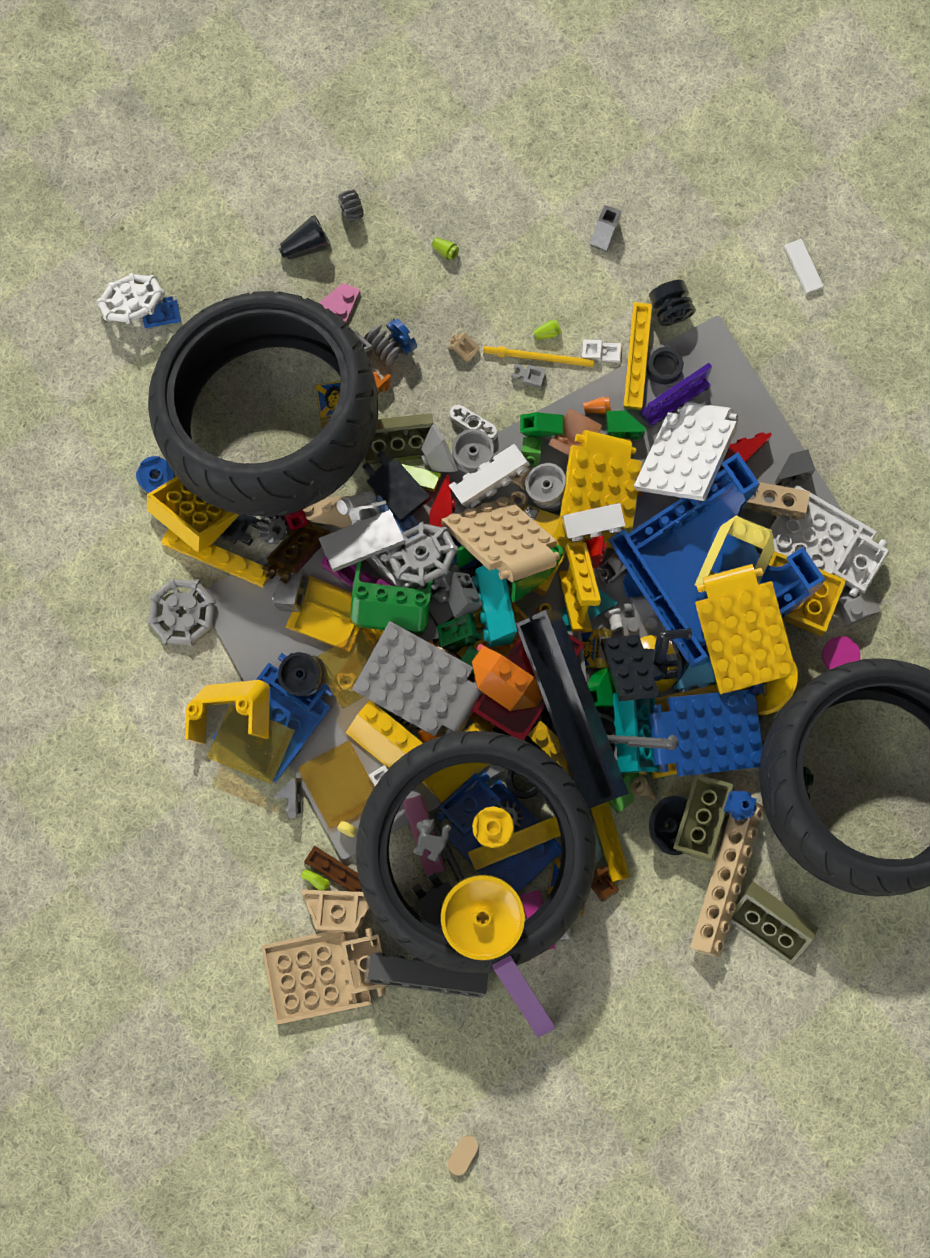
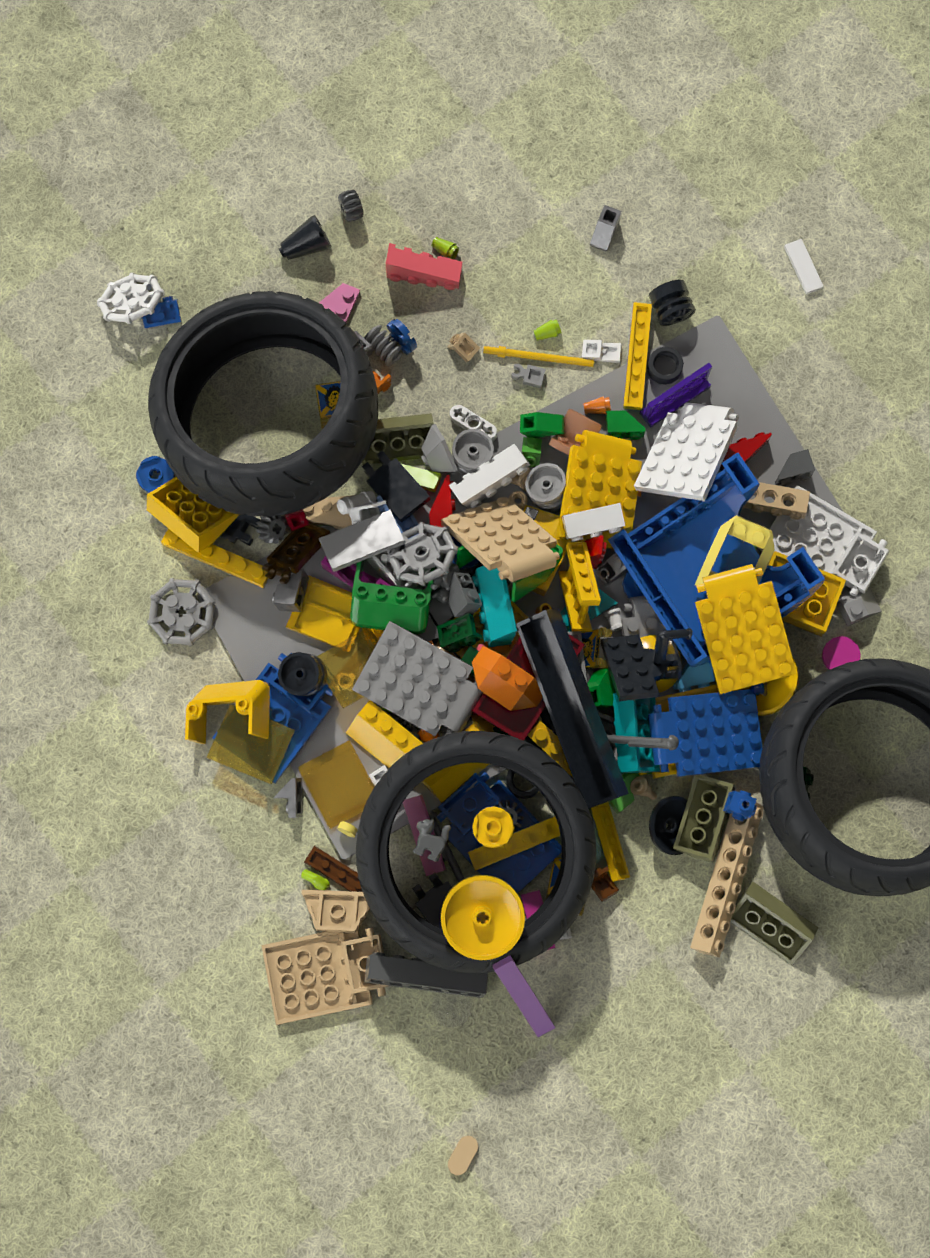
(422, 268): none -> coral wedge

